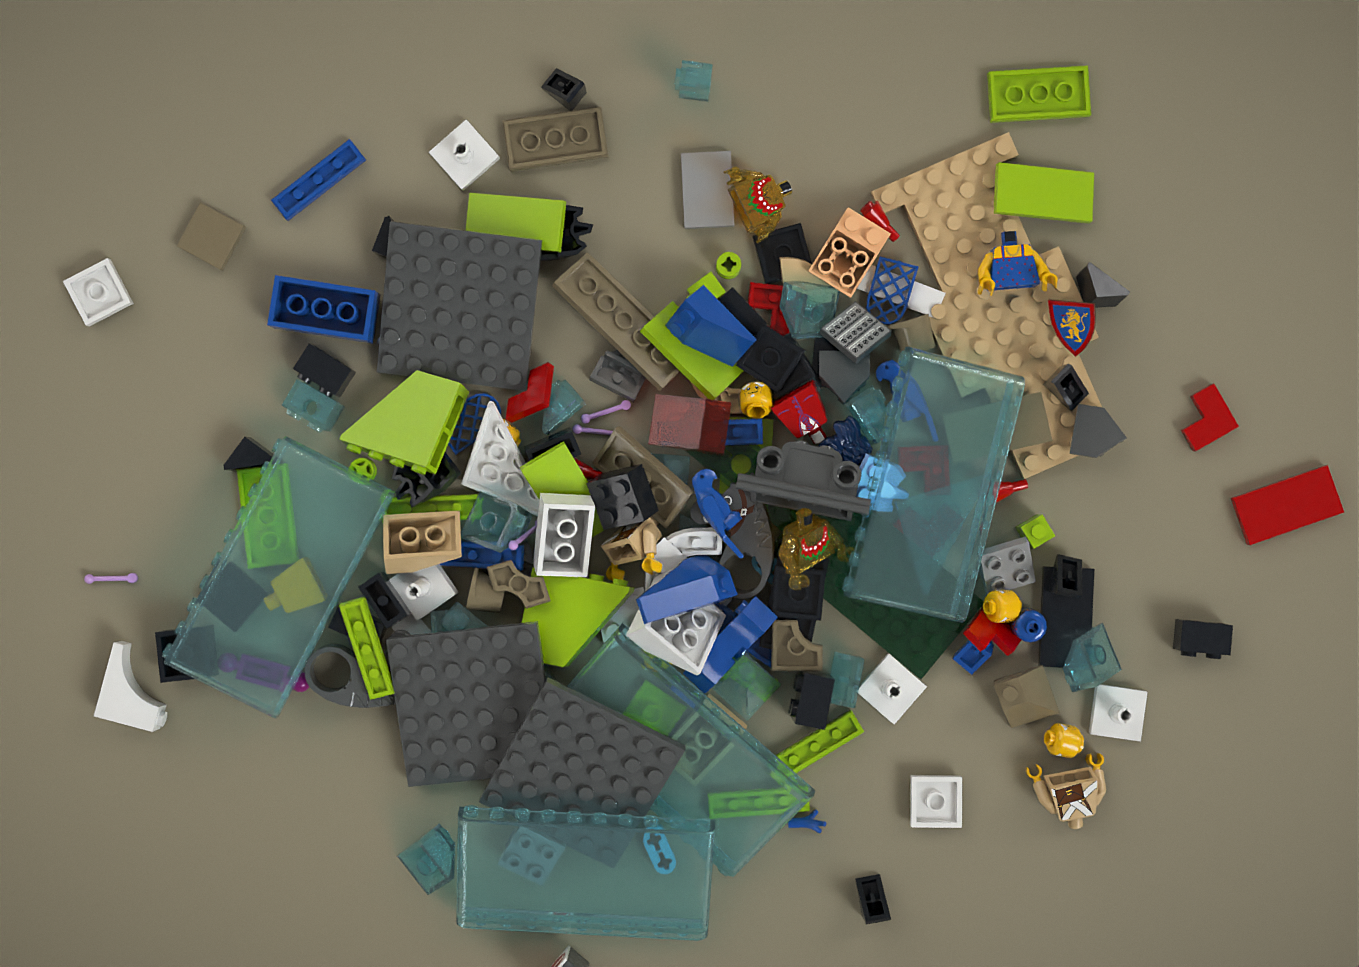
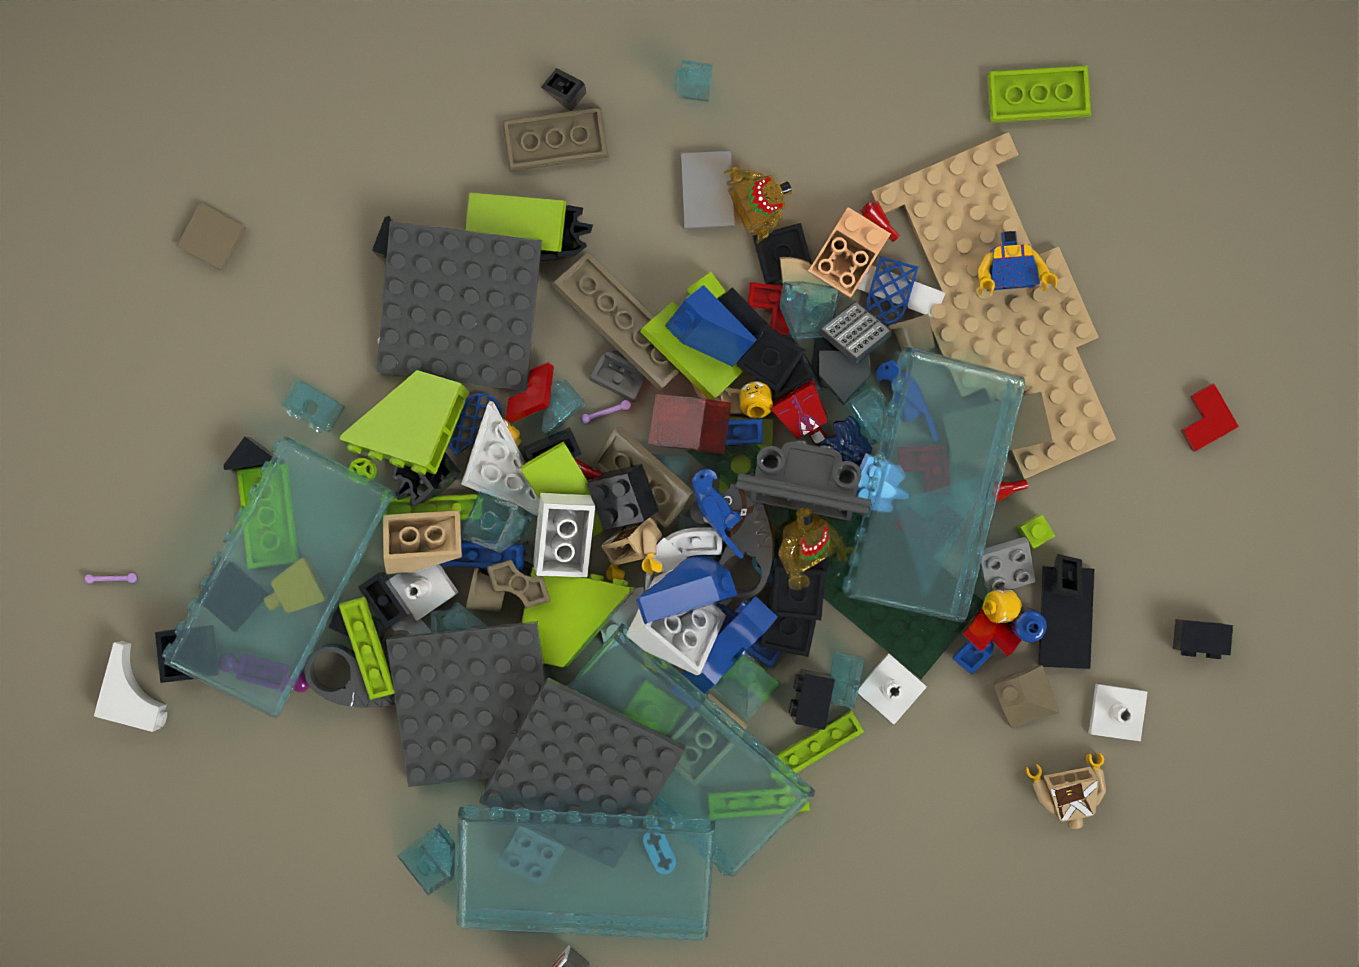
(98, 292): white plate -> none
(318, 180): blue tile -> none
(323, 370): black brick -> none
(324, 309): blue brick -> none
(464, 155): white tile -> none
(513, 545): lavender hinge -> none
(578, 429): lavender hinge -> none
(728, 270): lime wheel -> none
(792, 650): dark tan tile -> none
(807, 822): blue bar -> none
(872, 899): black slope -> none
(936, 801): white plate -> none
(1043, 193): lime tile -> none
(1063, 740): yellow head -> none
(1067, 386): black slope -> none
(1073, 323): shield -> none
(1090, 660): clear light blue slope -> none
(1094, 432): dark grey slope -> none
(1099, 287): black slope -> none
(1287, 505): red tile -> none

